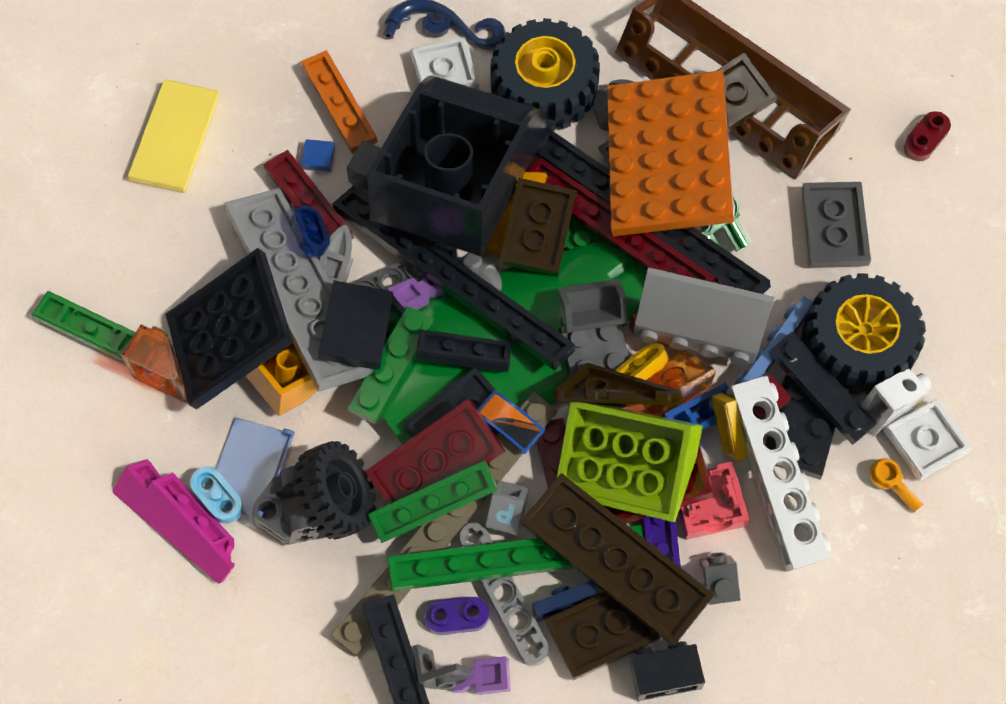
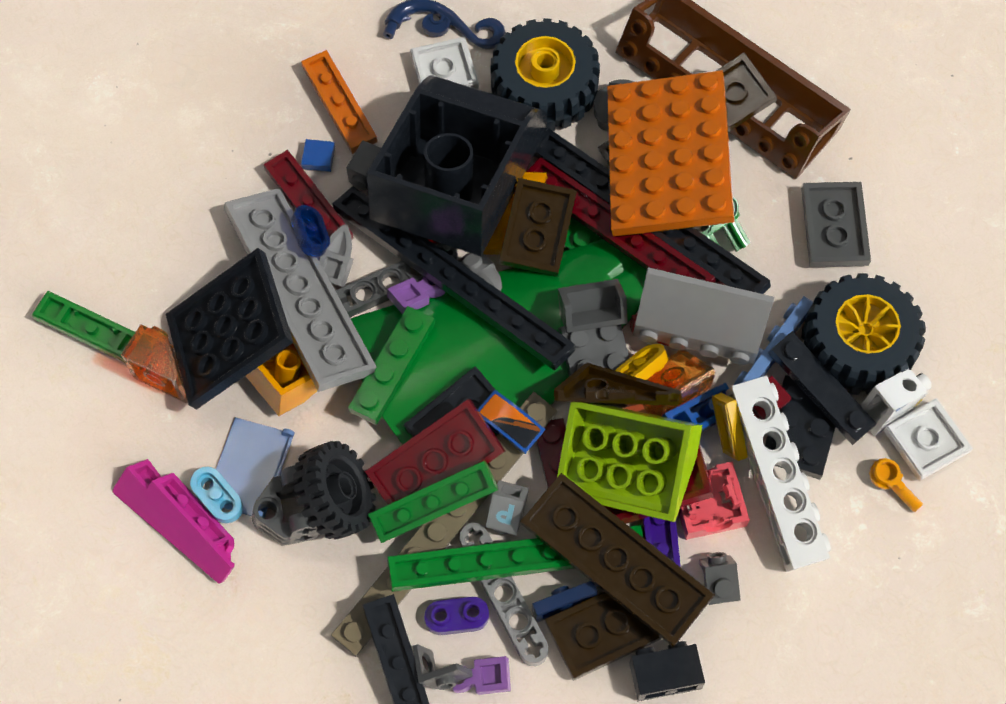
(174, 136): light yellow tile -> none
(355, 325): black tile -> none
(463, 350): black tile -> none
(928, 134): dark red plate -> none

